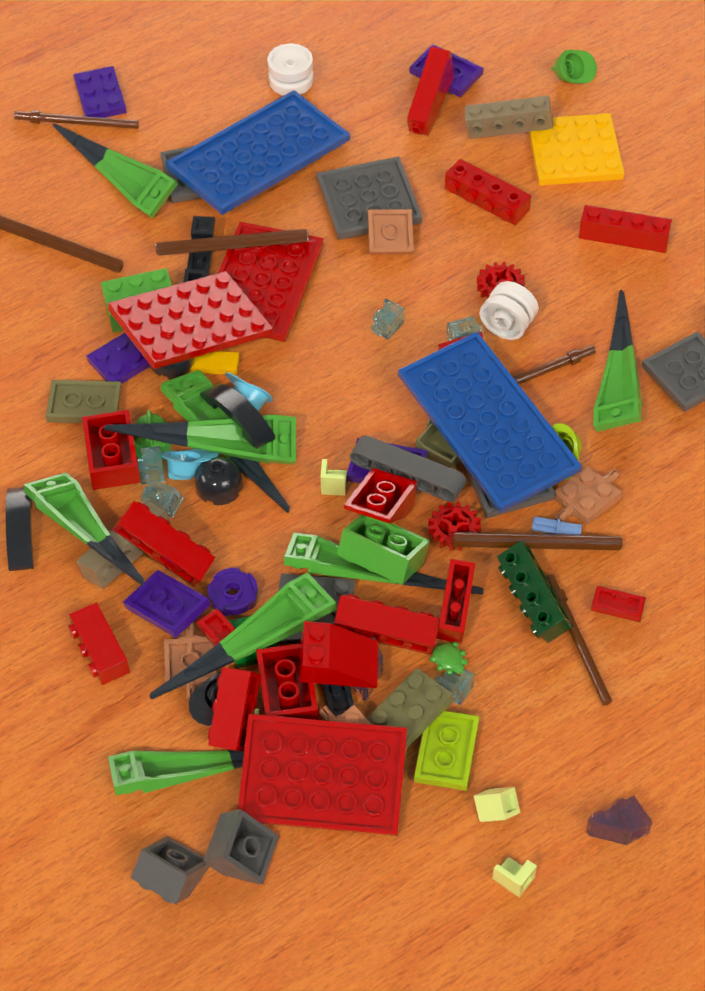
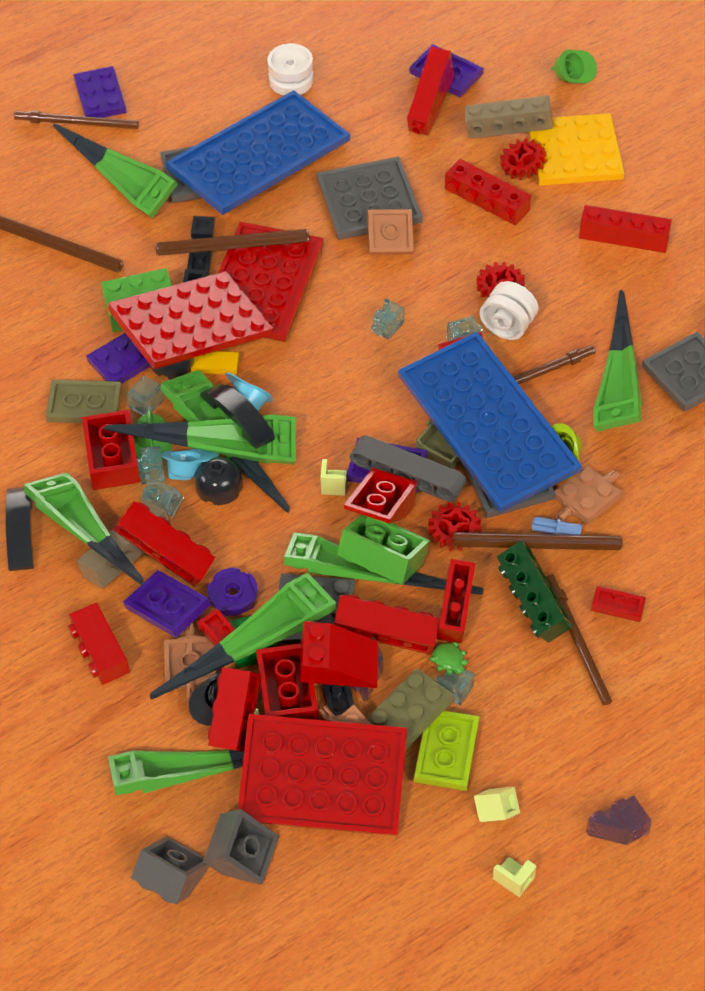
(145, 396): none -> clear light blue panel
(523, 158): none -> red gear

